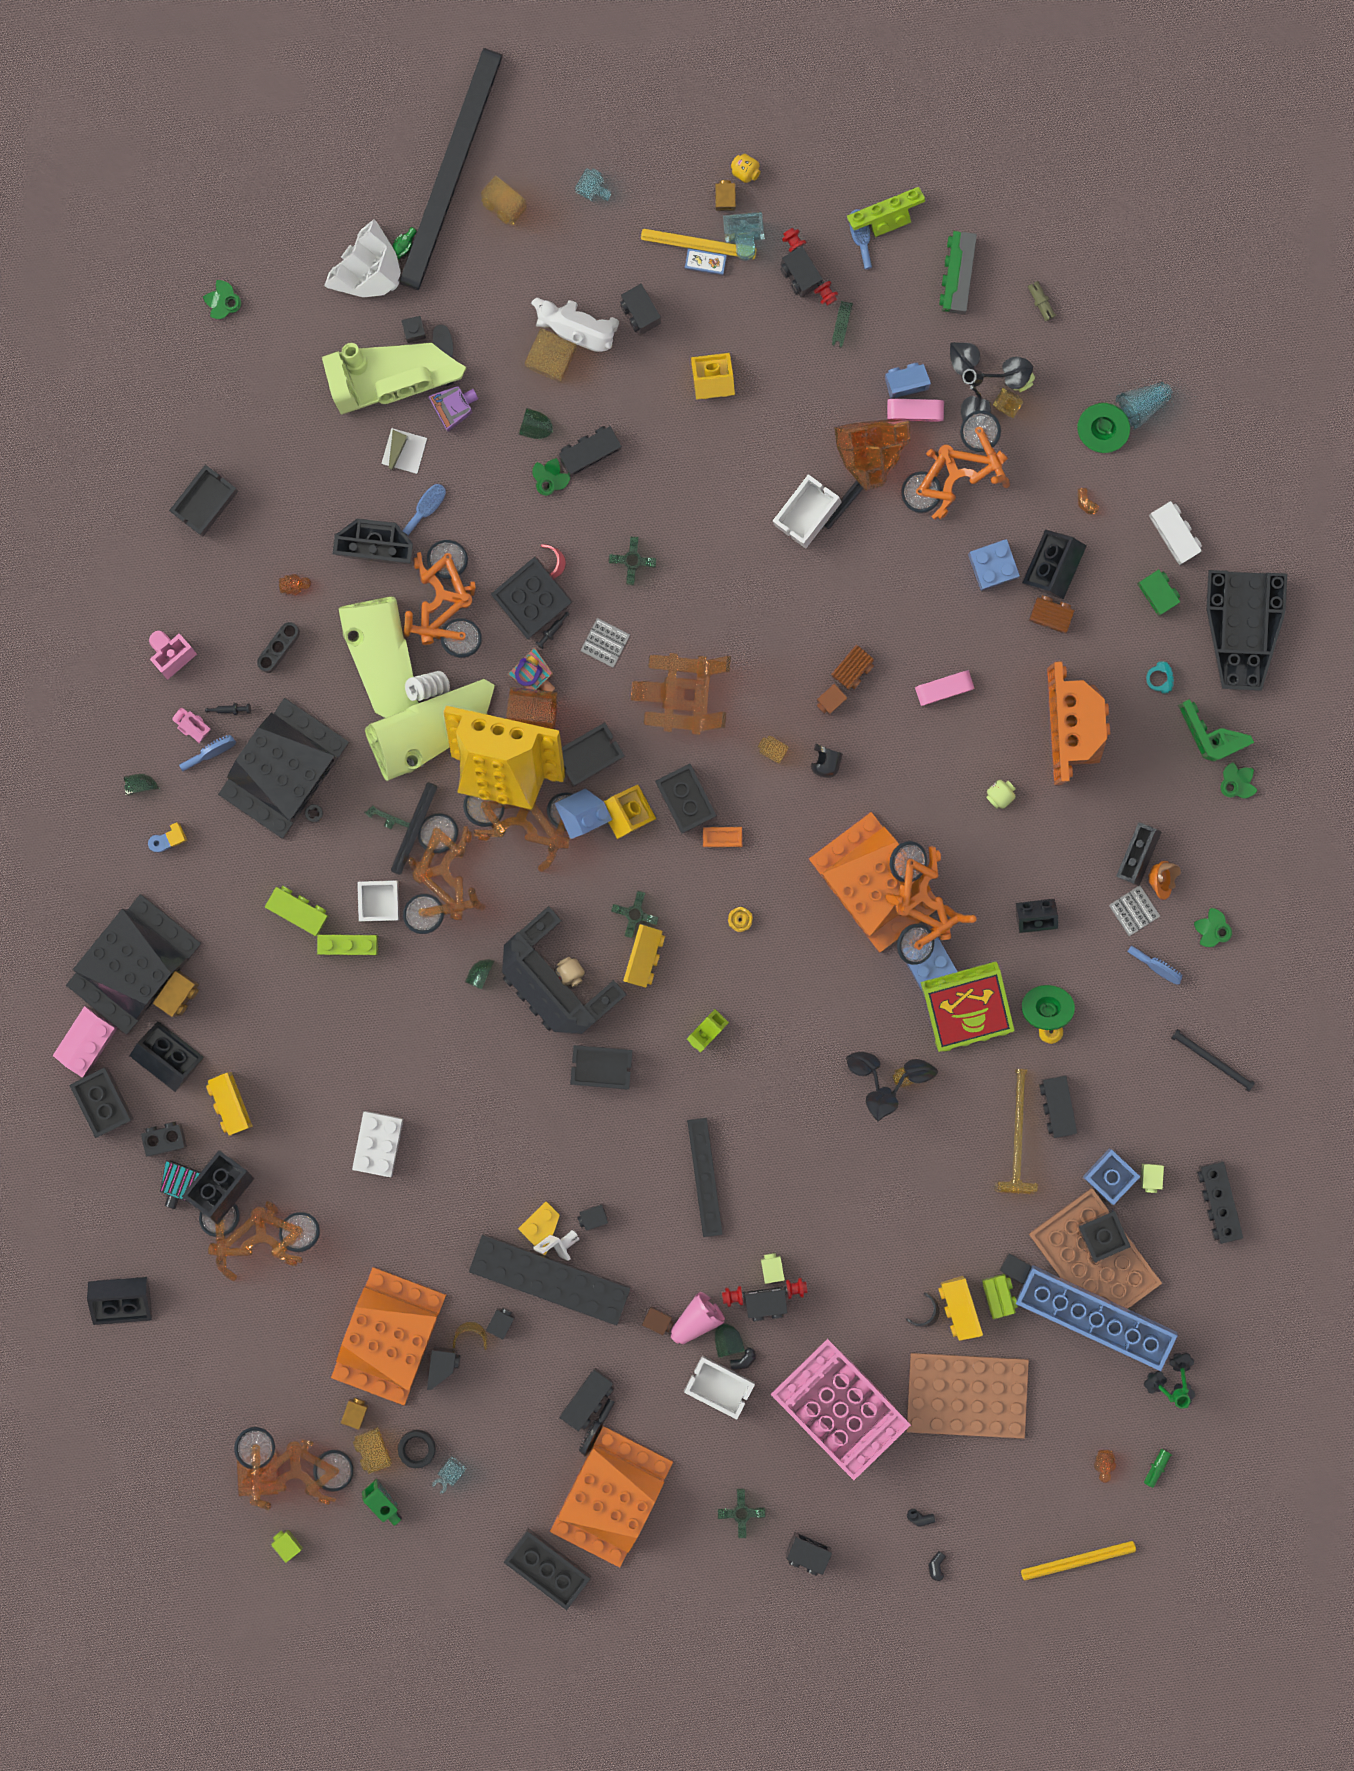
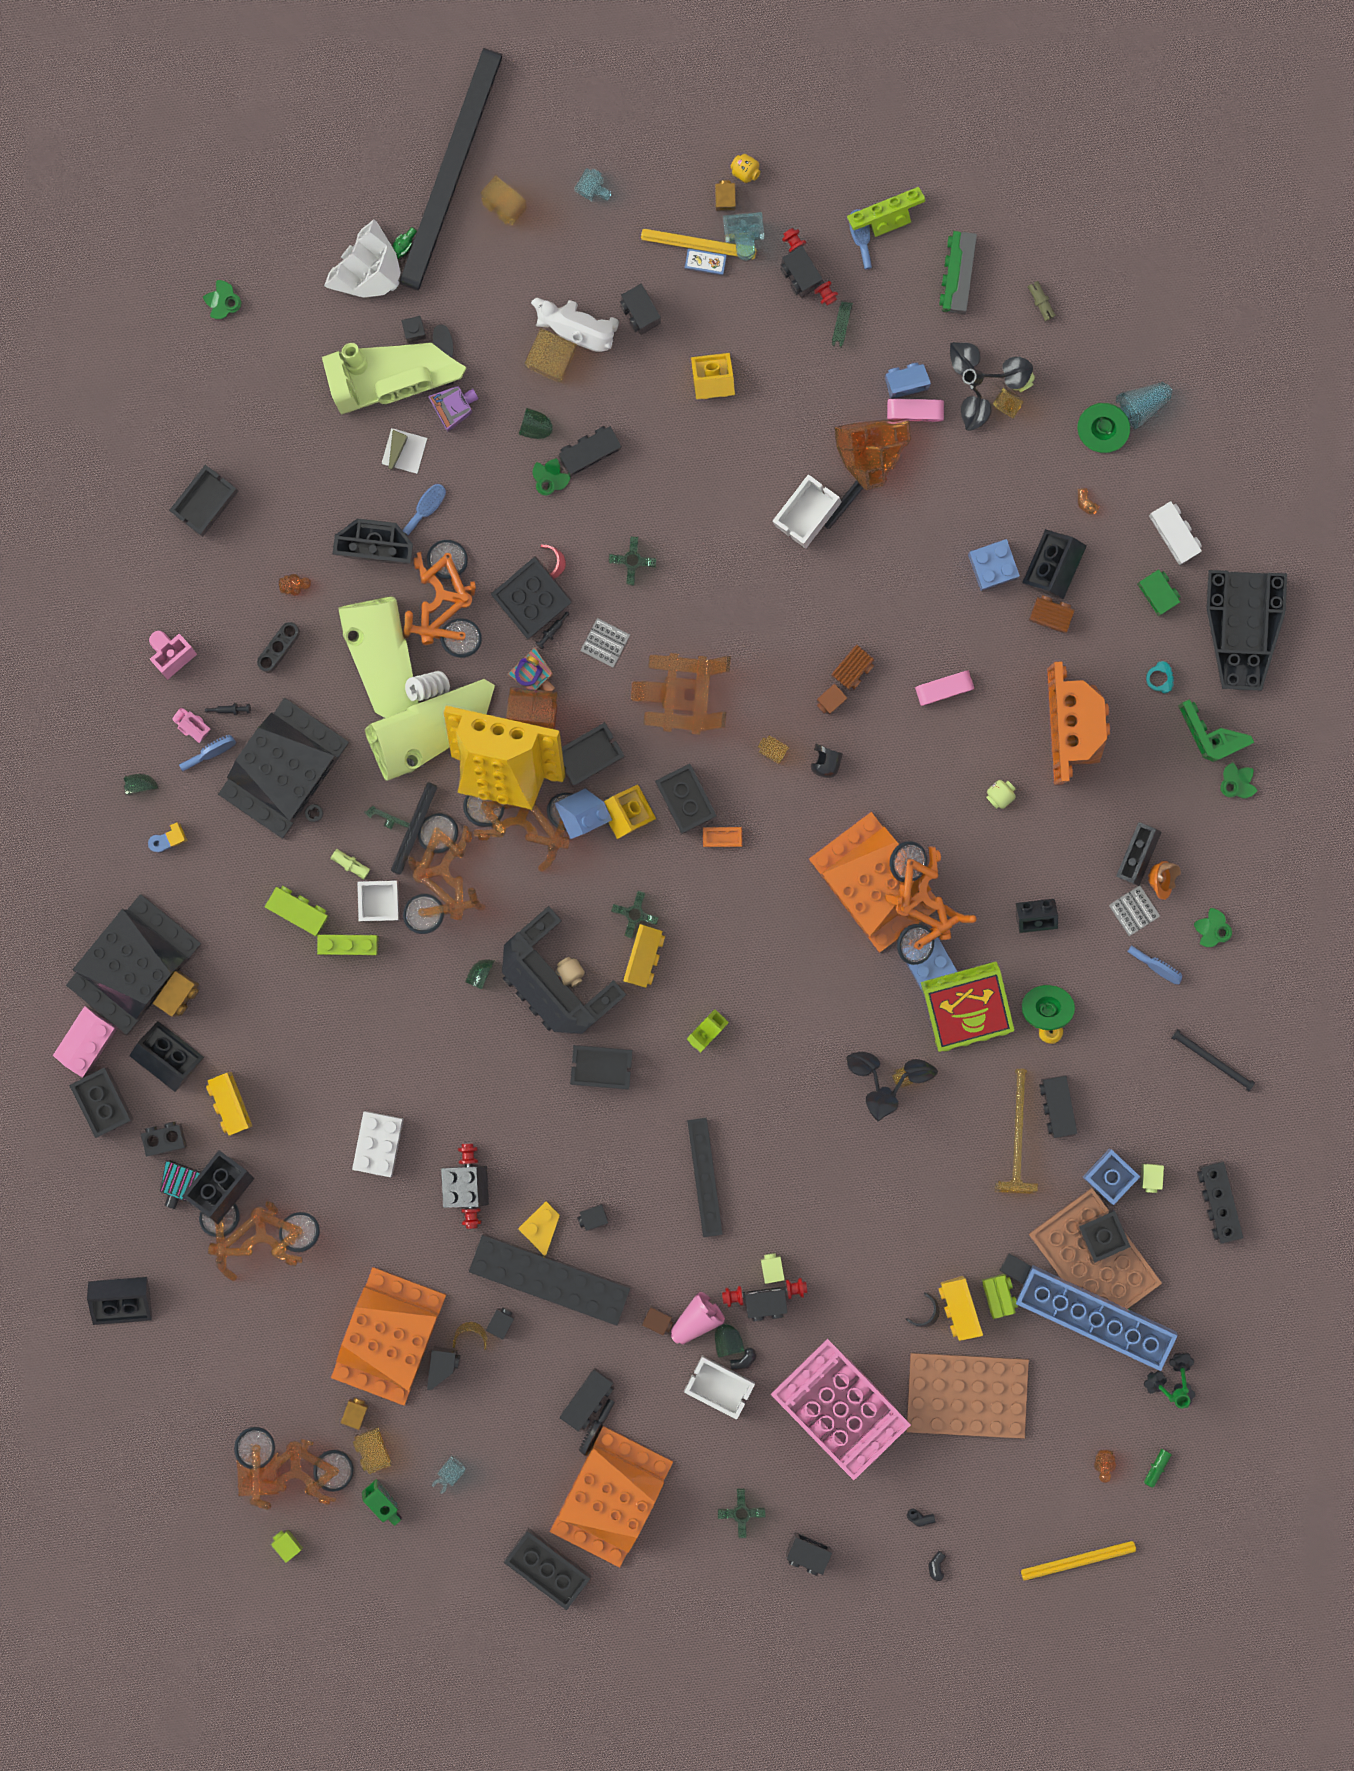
(350, 864): none -> yellowish green pin
(431, 1449): black tyre -> none
(466, 1186): none -> brick
(560, 1245): white bracket -> none
(737, 913): yellow plate -> none
(979, 433): piece -> none

